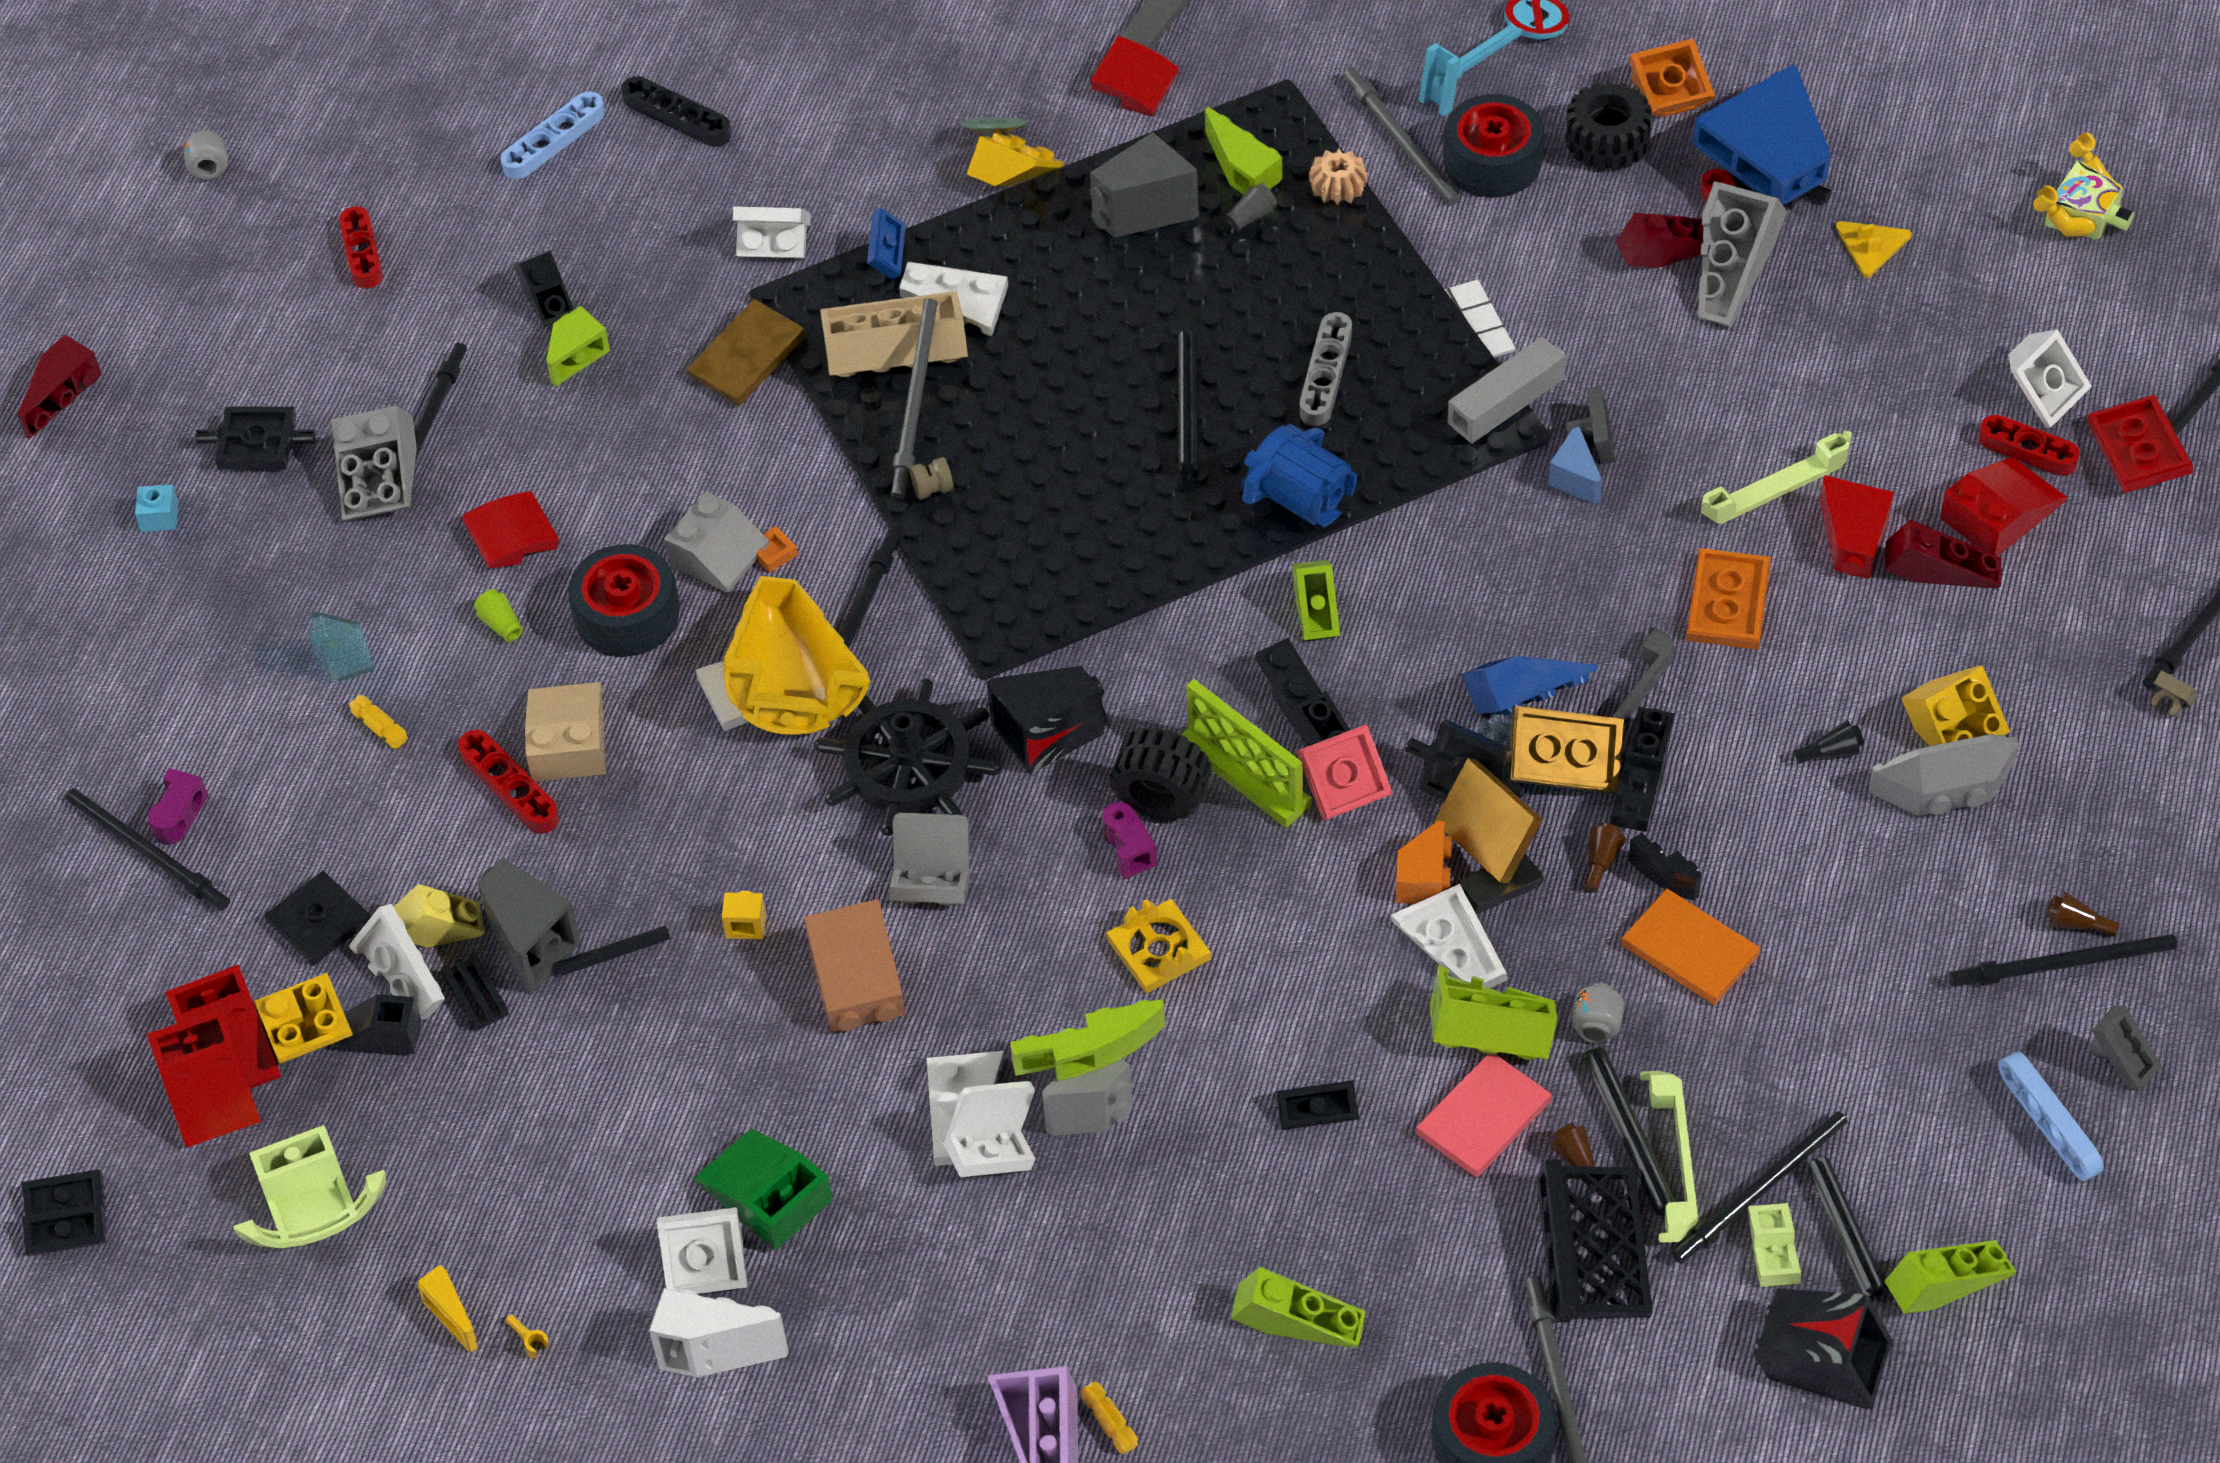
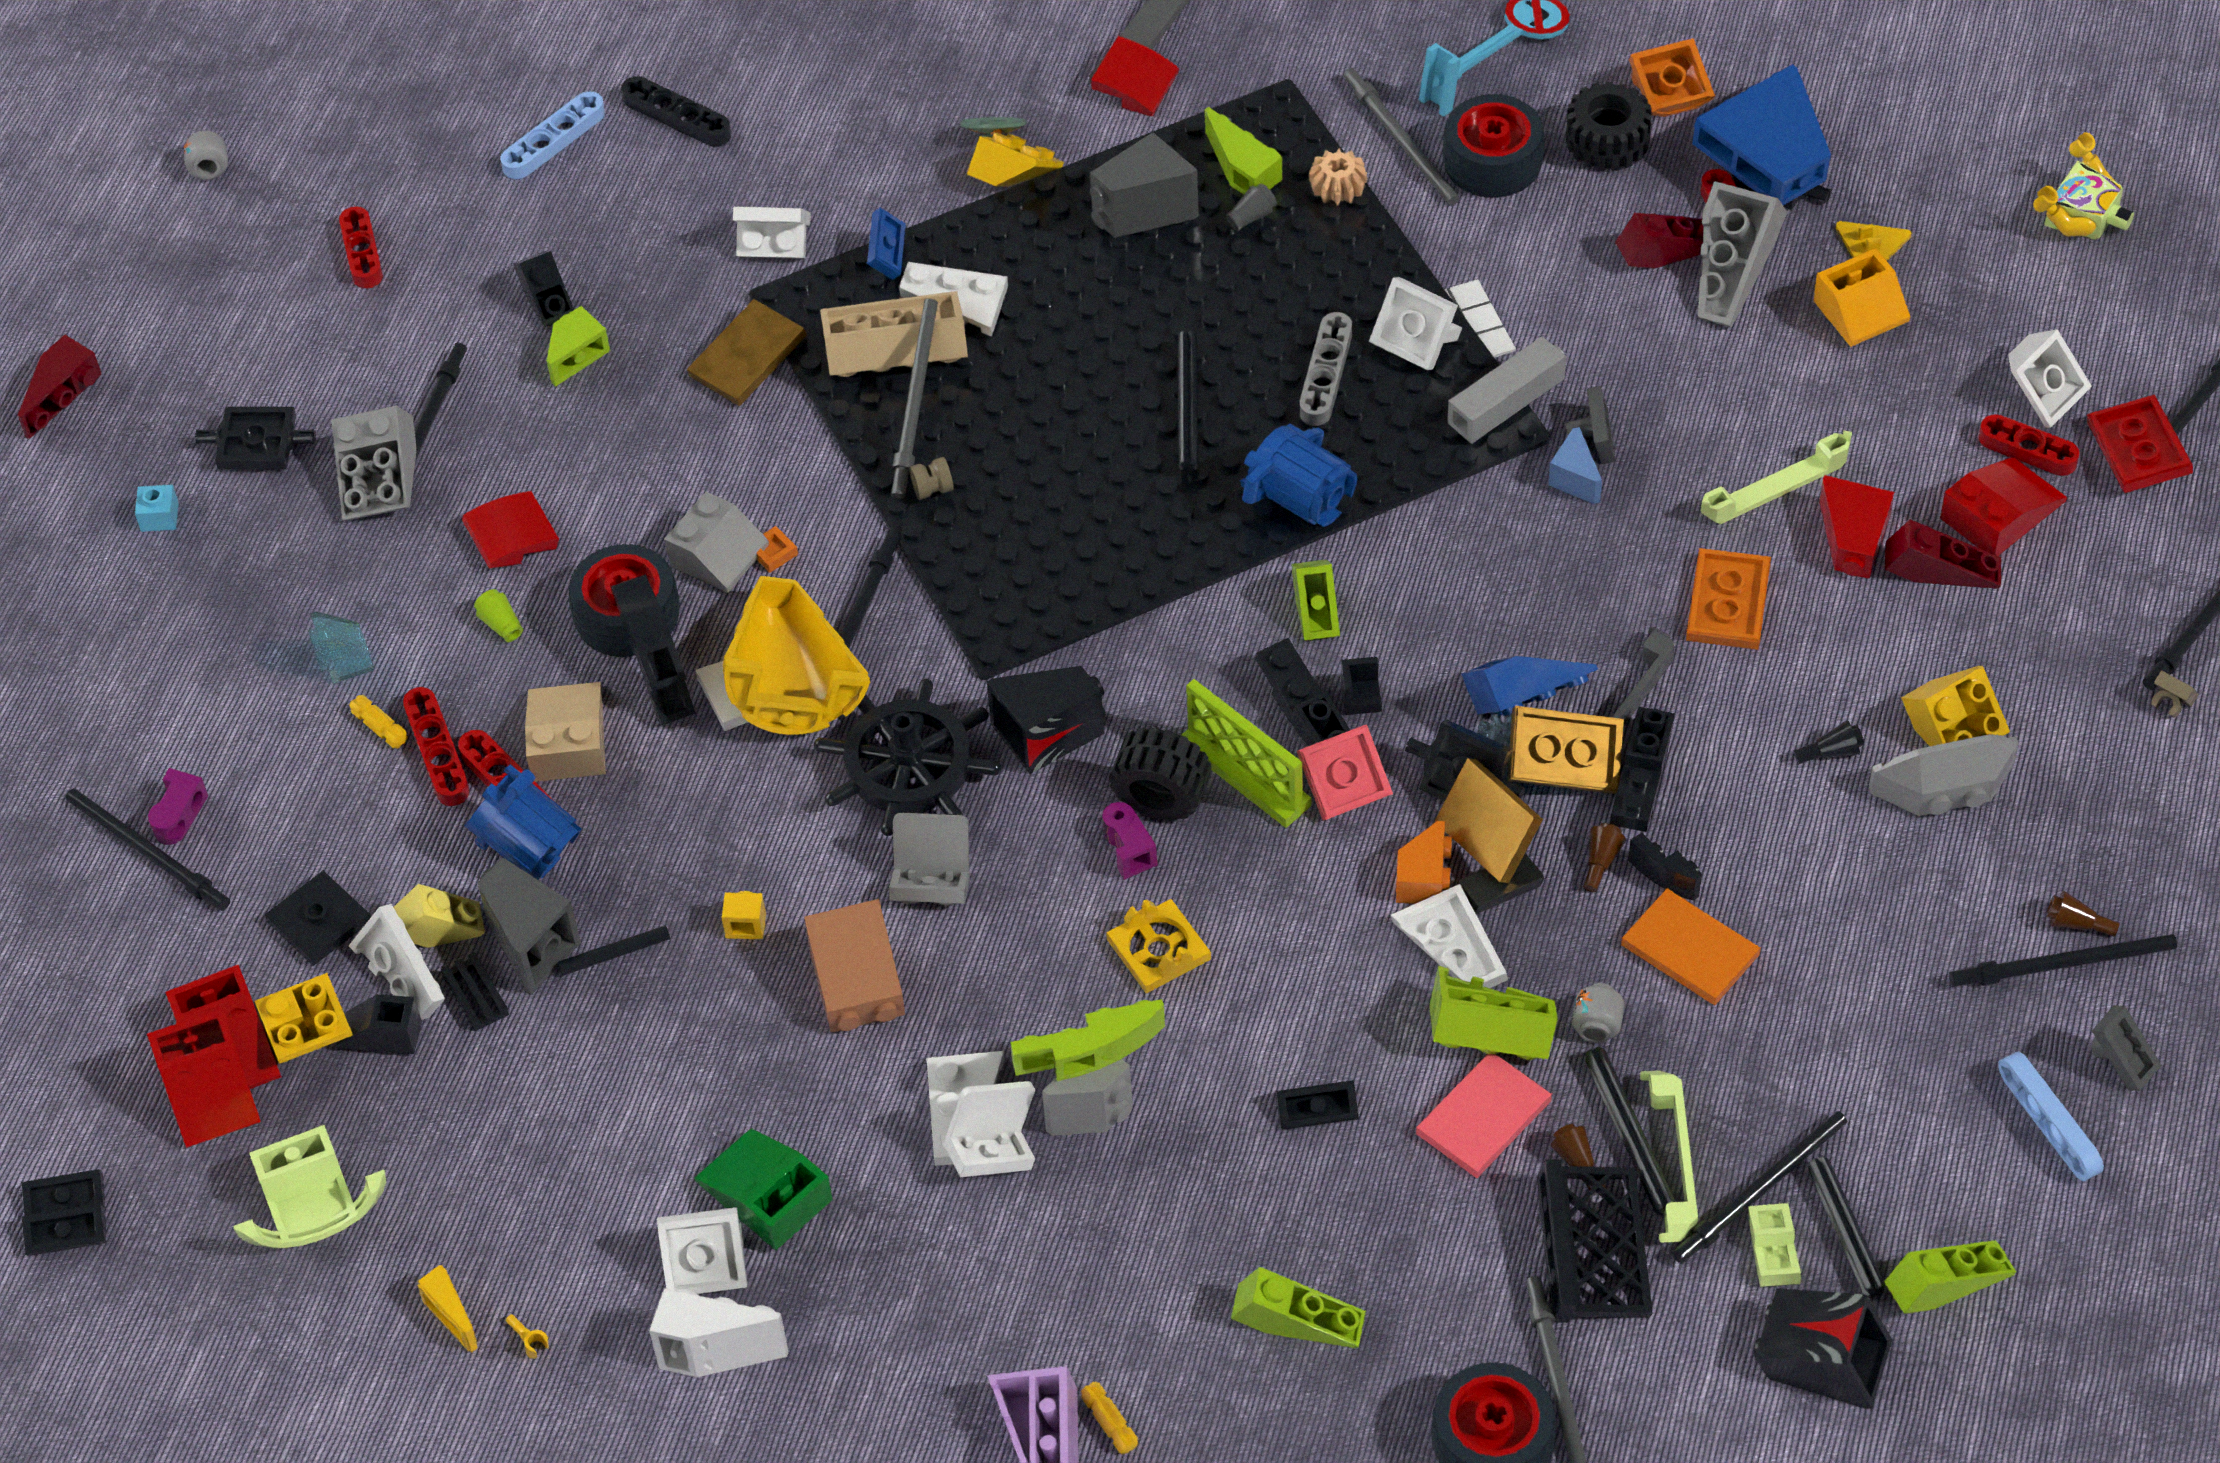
(435, 746): none -> red beam
(523, 824): none -> blue container
(654, 649): none -> black slope
(1360, 685): none -> black panel
(1414, 323): none -> white bracket
(1861, 297): none -> light orange slope

